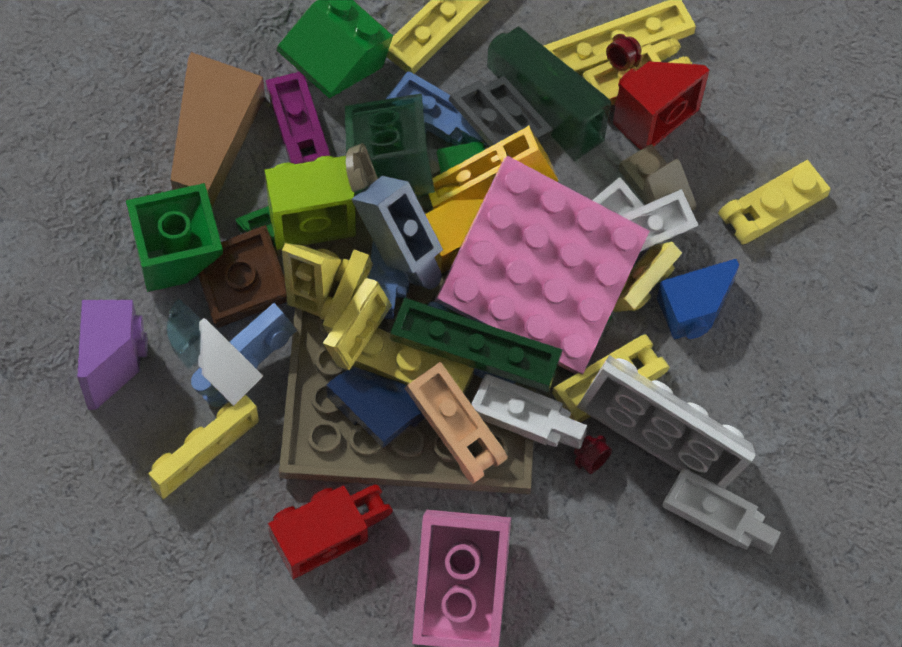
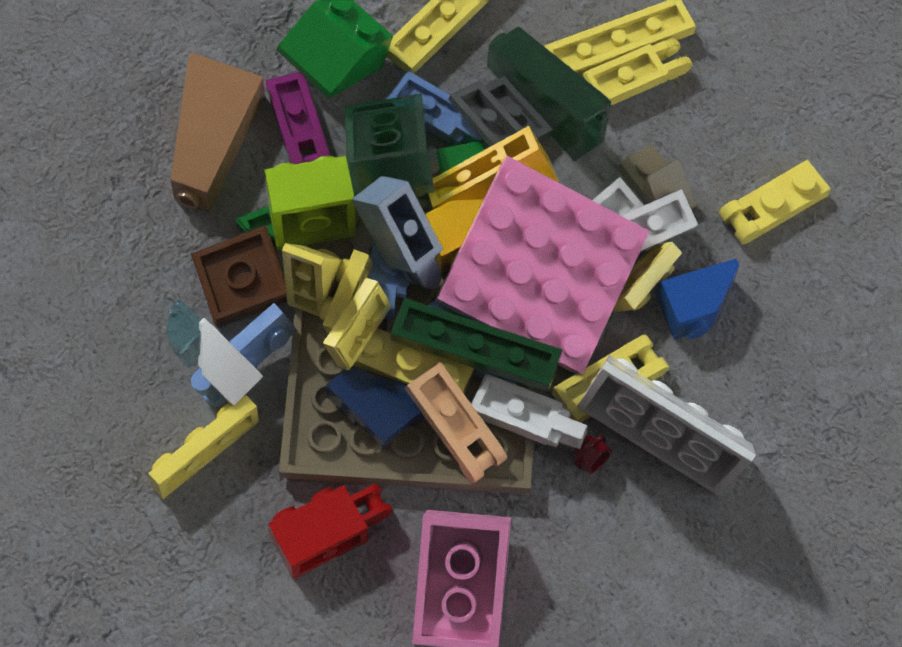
(108, 348): medium lavender slope -> none
(174, 235): green slope -> none
(359, 168): dark tan tile -> none
(624, 52): dark red plate -> none
(658, 100): red slope -> none
(720, 512): white hinge -> none

